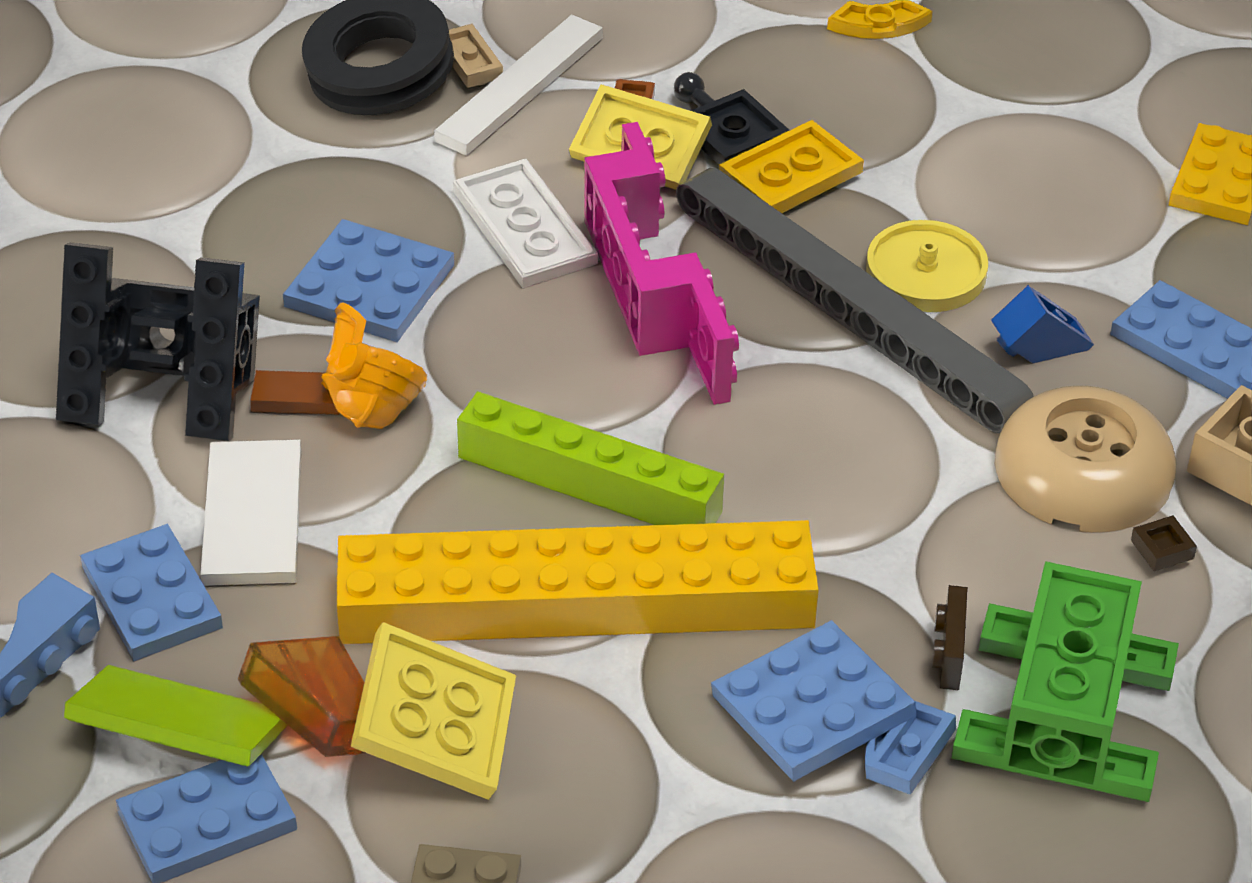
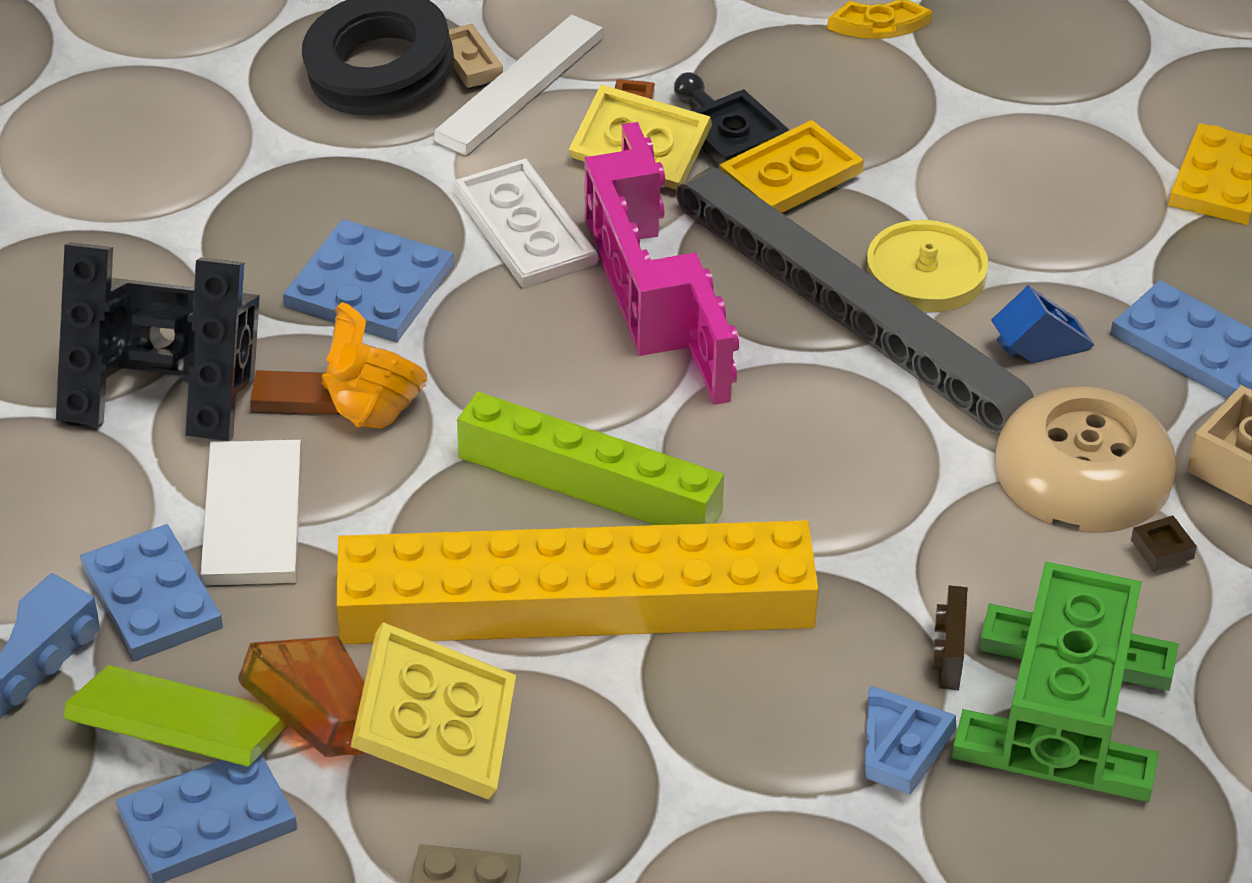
(813, 700): medium blue plate -> none

